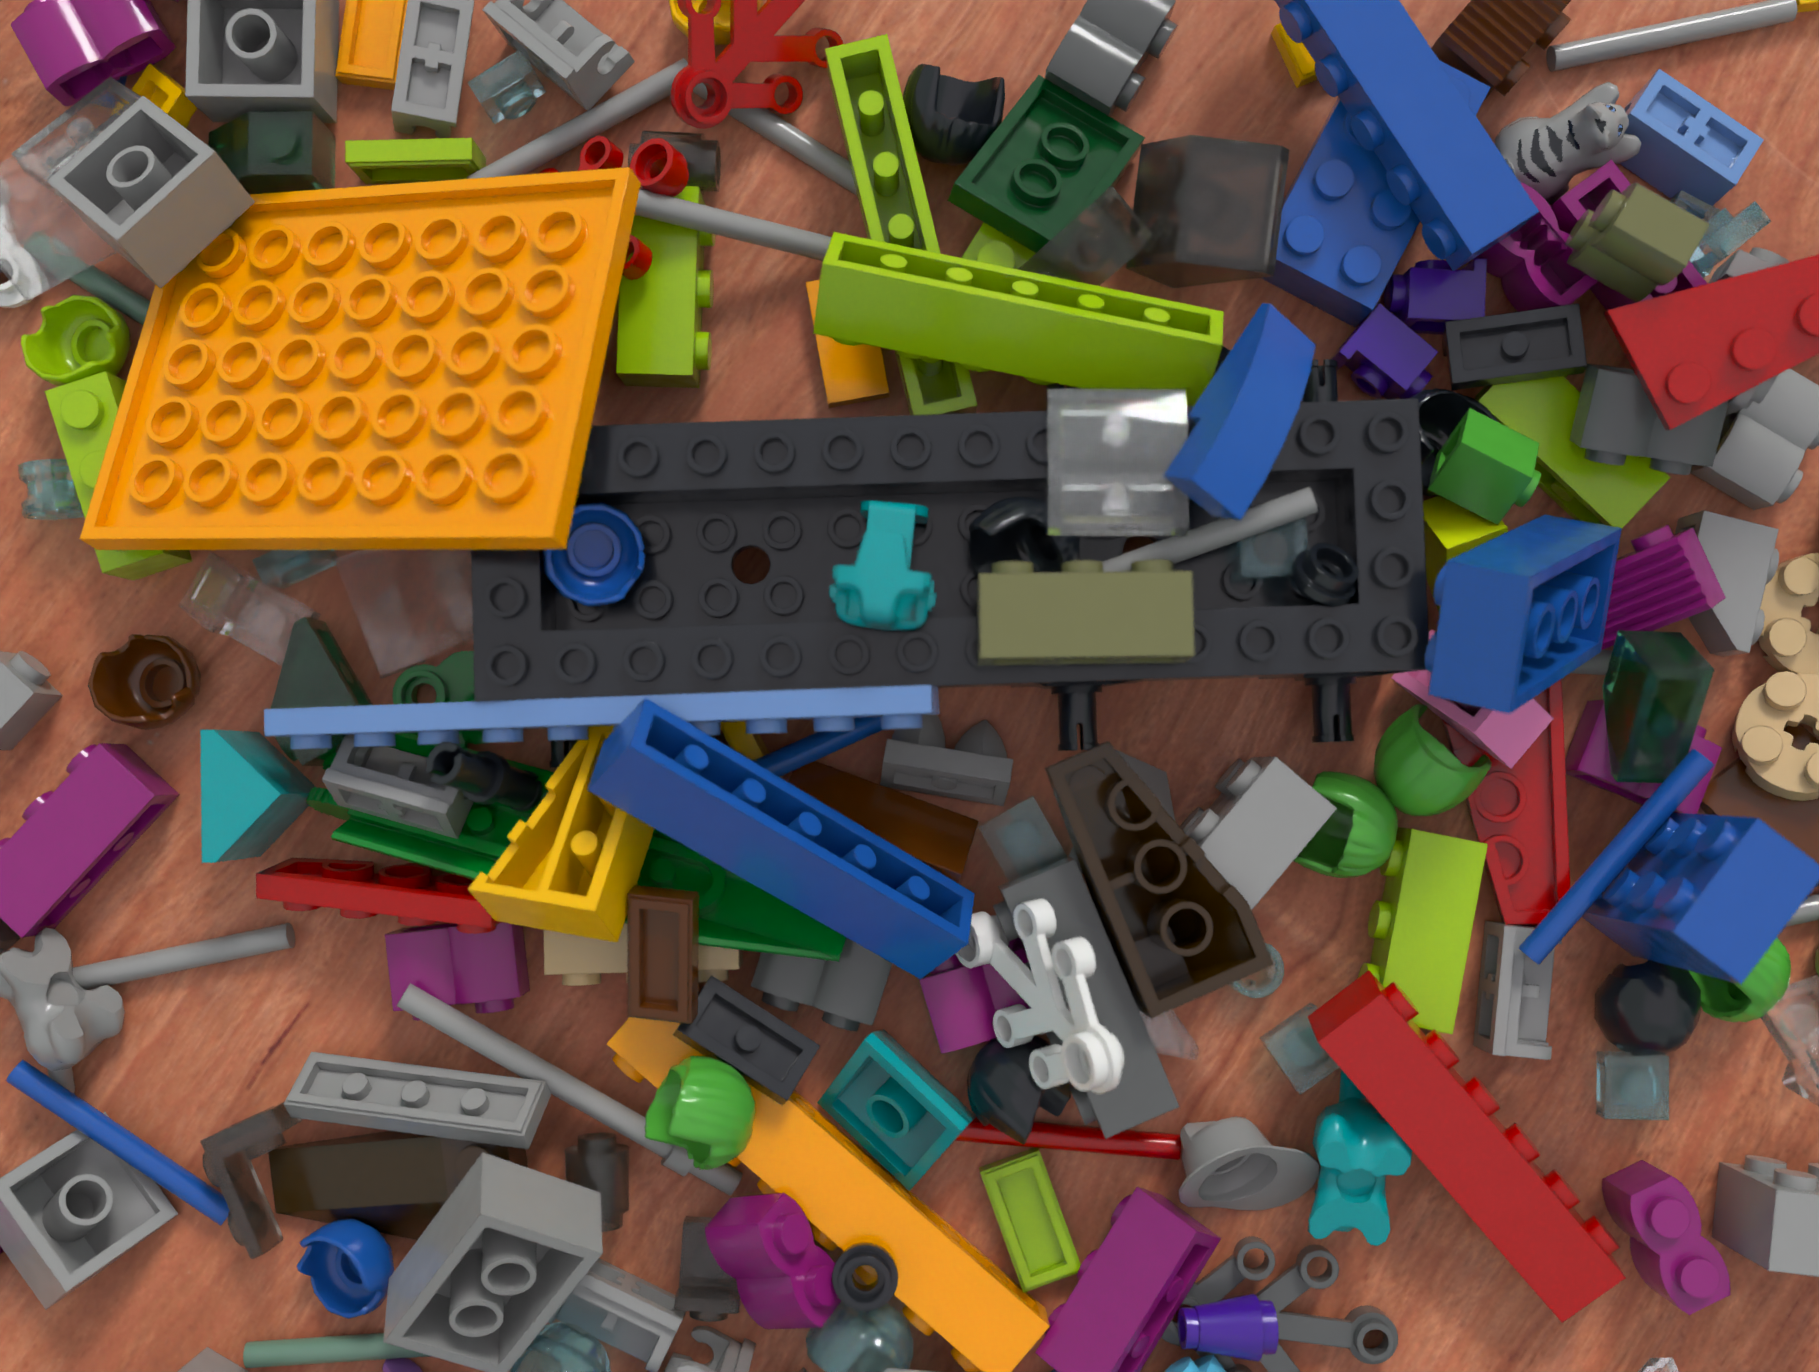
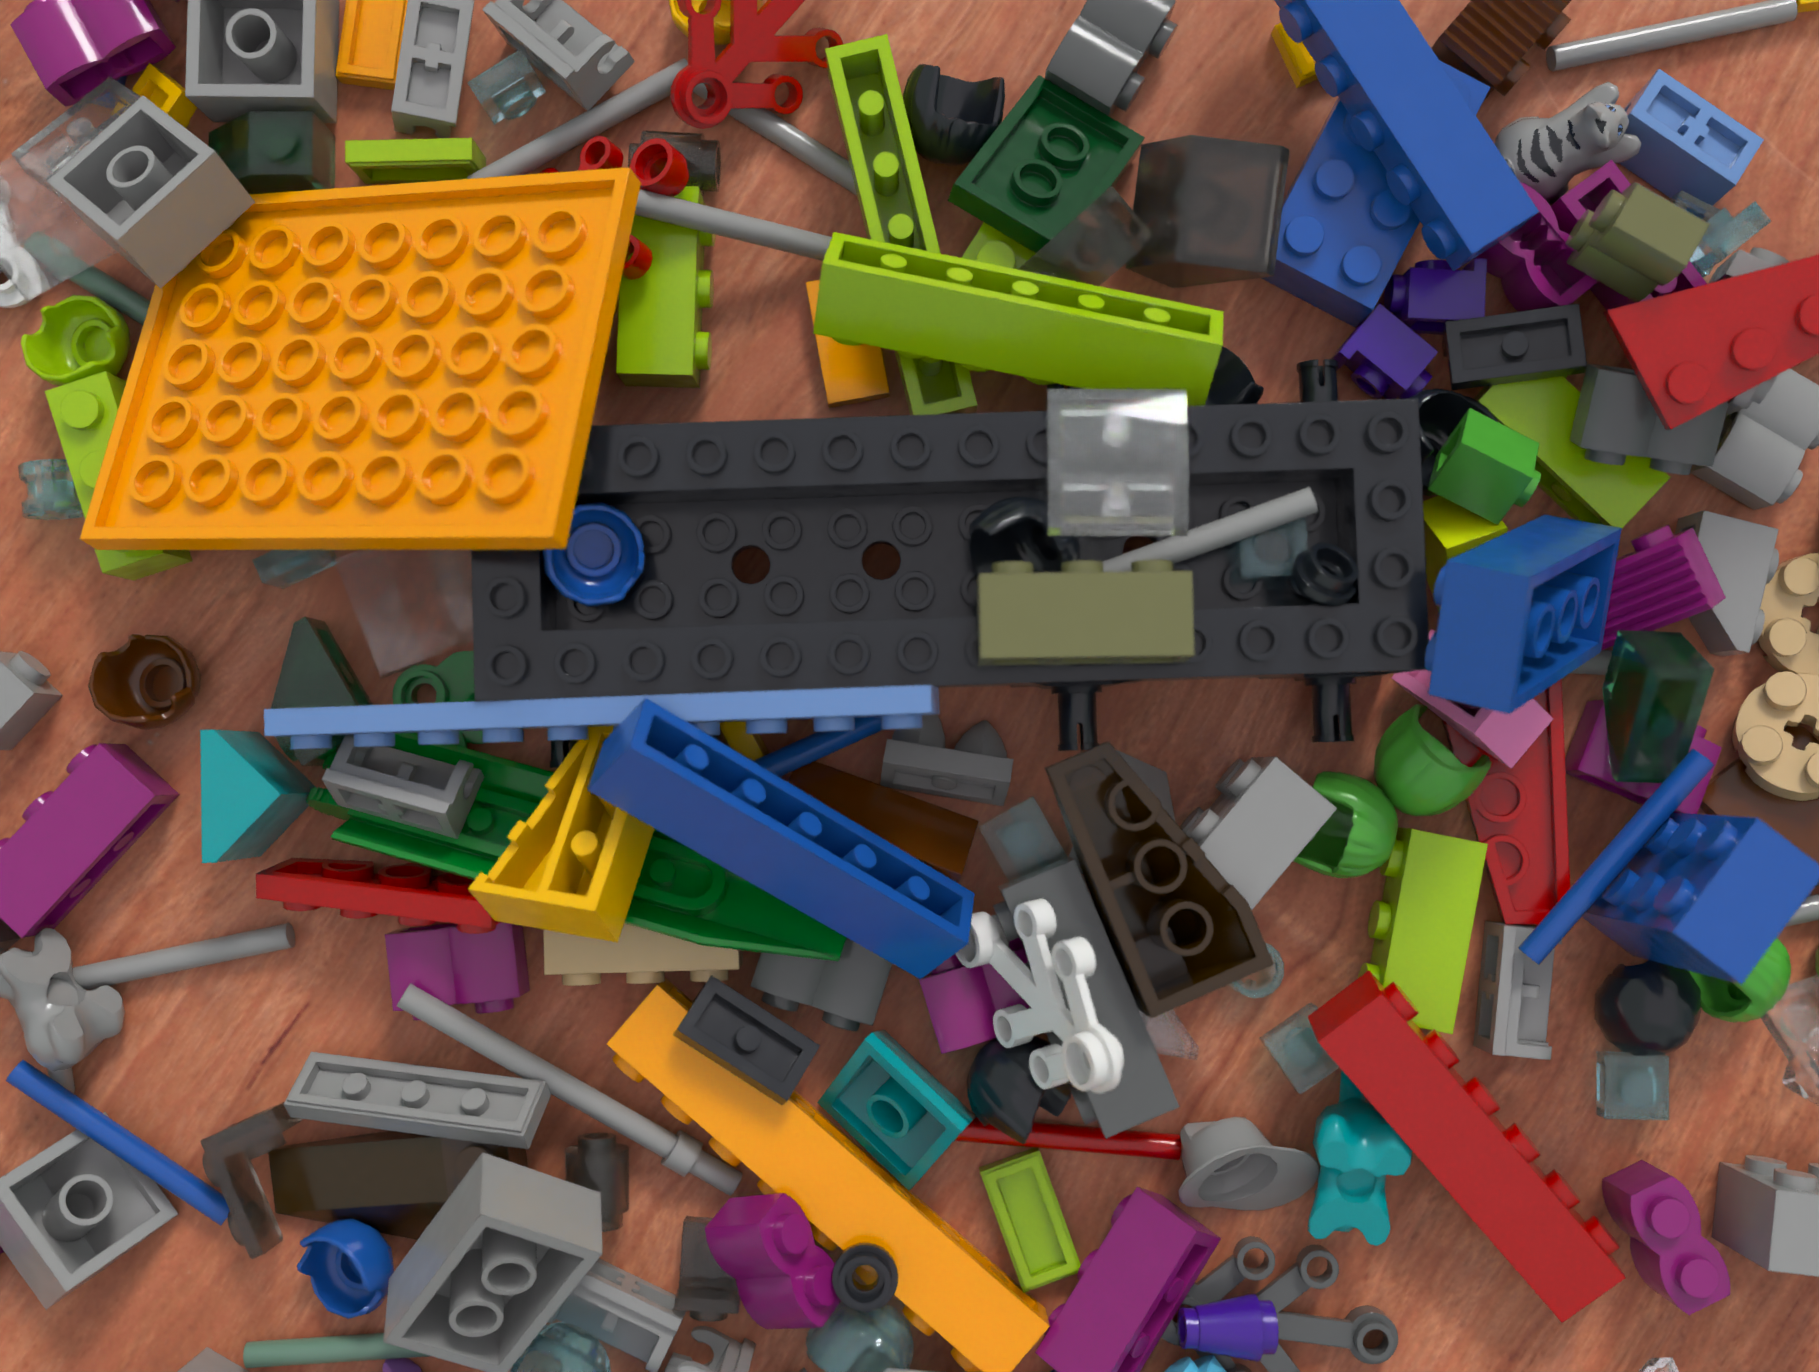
(244, 608): clear slope -> none
(483, 777): black pin -> none
(662, 954): reddish brown tile -> none
(704, 1110): bright green hair -> none
(880, 587): teal piece -> none
(1244, 416): blue slope -> none

